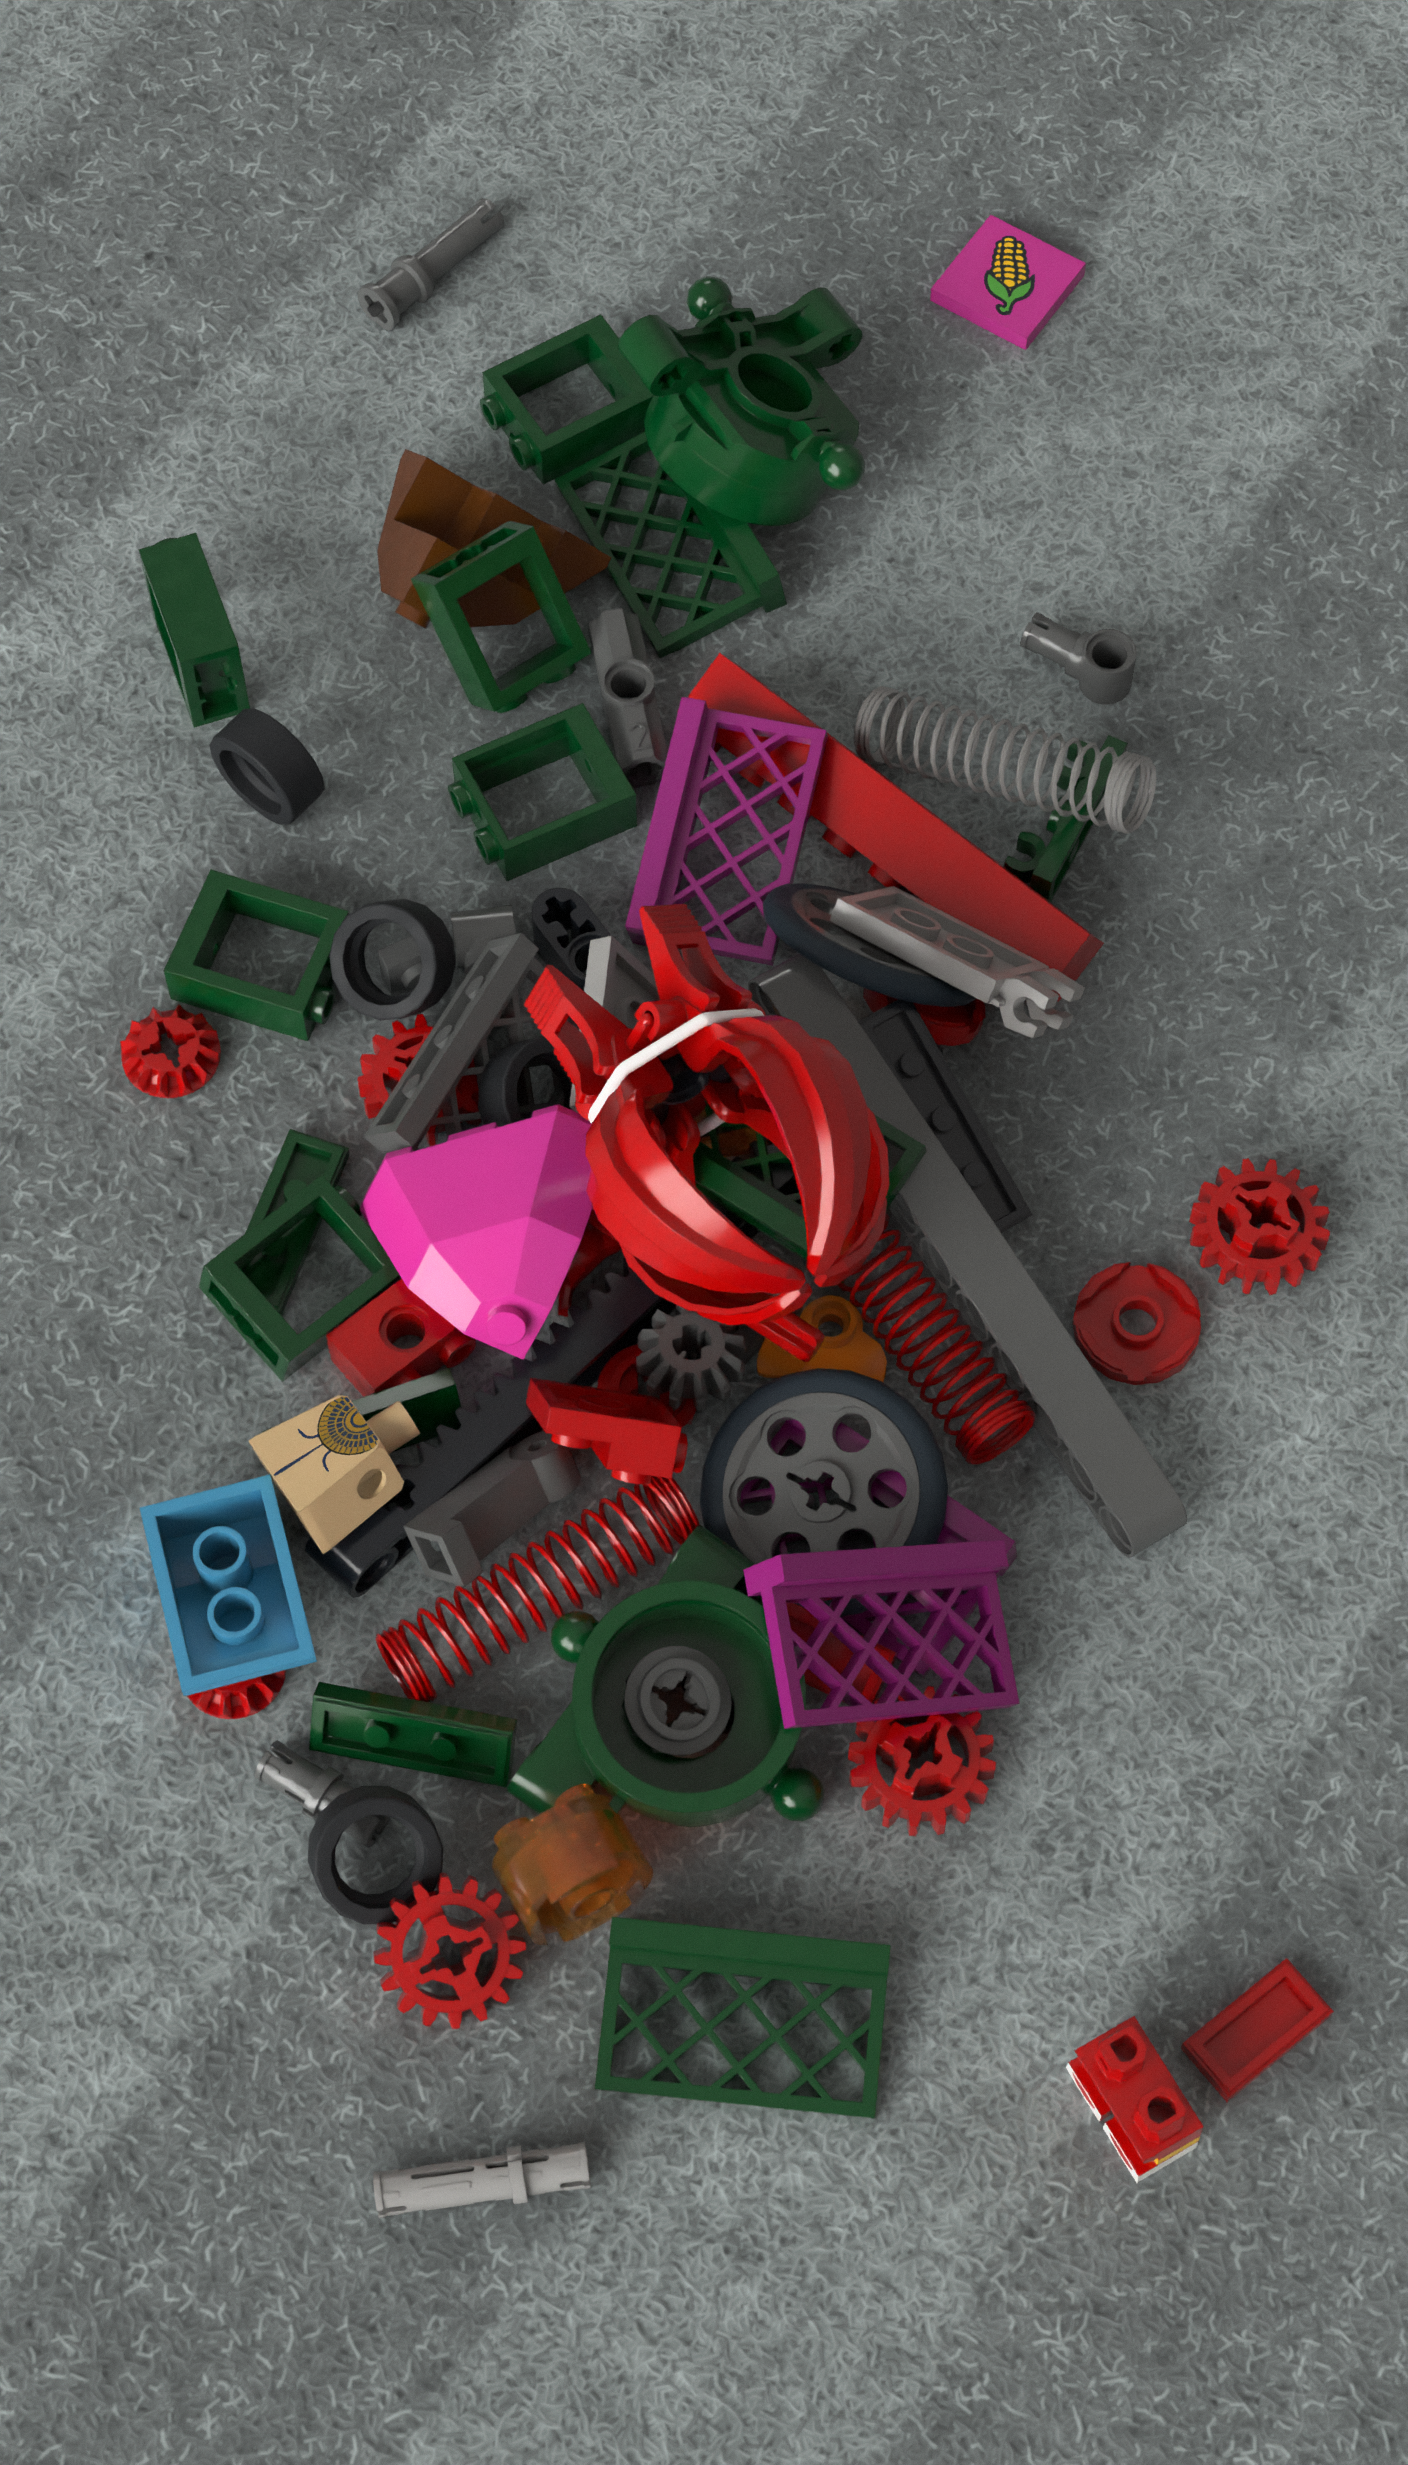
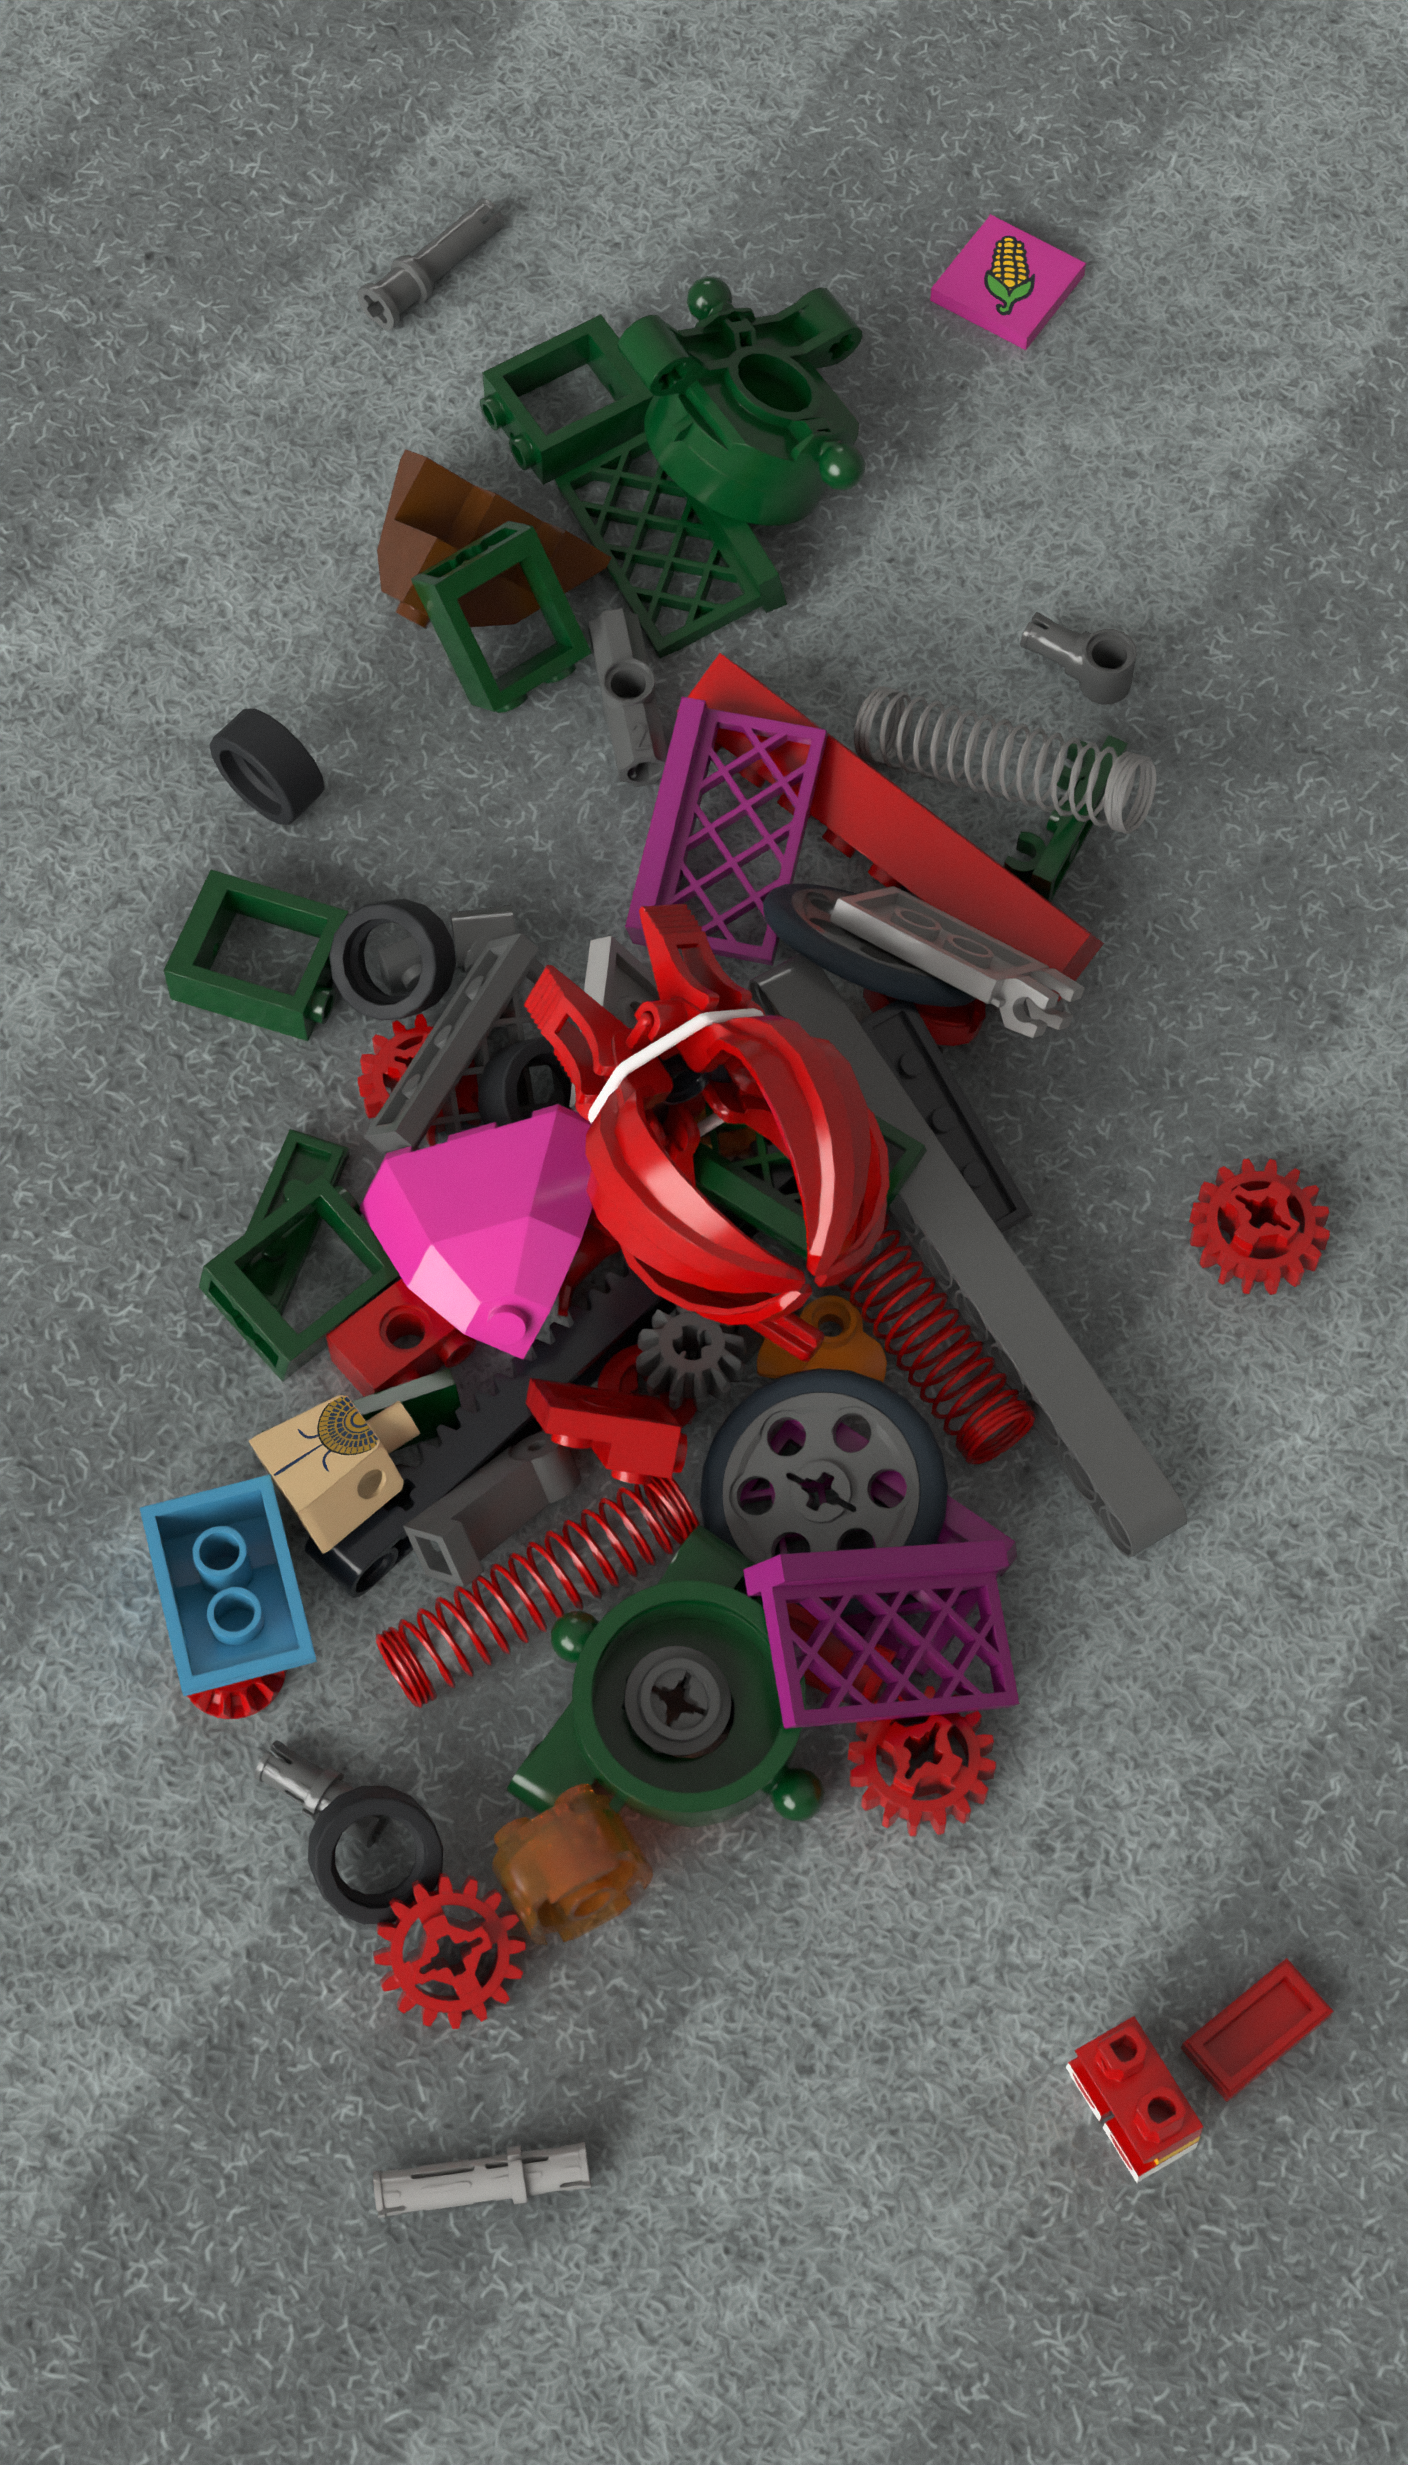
(157, 1074): red gear -> none
(194, 629): dark green window -> none
(412, 1734): dark green tile -> none
(524, 751): dark green window -> none
(552, 916): black beam -> none
(751, 1956): dark green fence -> none
(1130, 1356): red tile -> none

